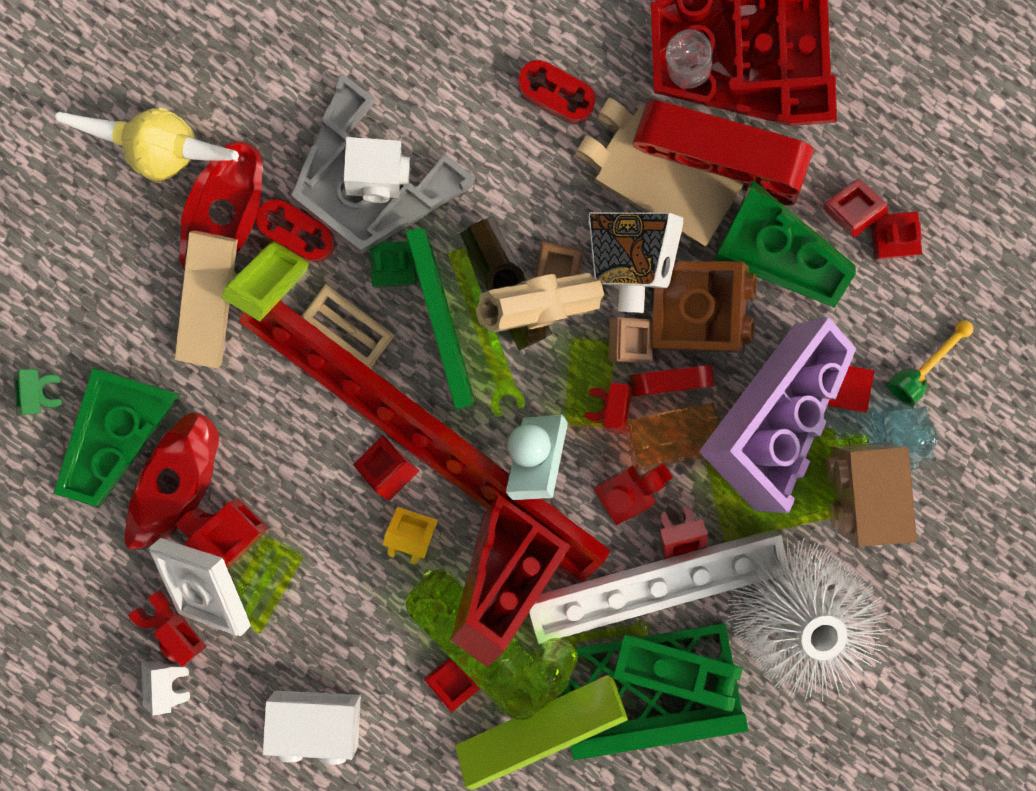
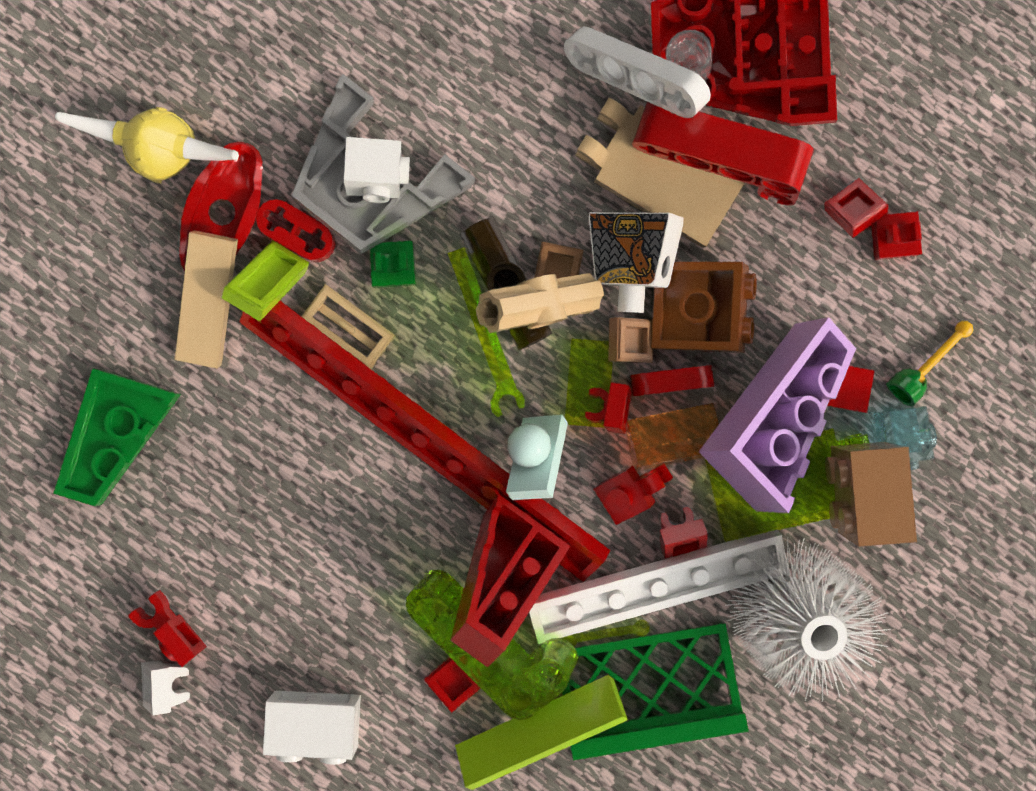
(29, 392): green tile -> none
(190, 452): red piece -> none
(200, 586): white tile -> none
(223, 534): red brick -> none
(281, 551): clear neon green tile -> none
(385, 468): red slope -> none
(409, 534): yellow tile -> none
(441, 318): green tile -> none
(562, 83): red beam -> none
(637, 72): none -> white beam
(675, 672): green plate -> none
(784, 249): green wing -> none

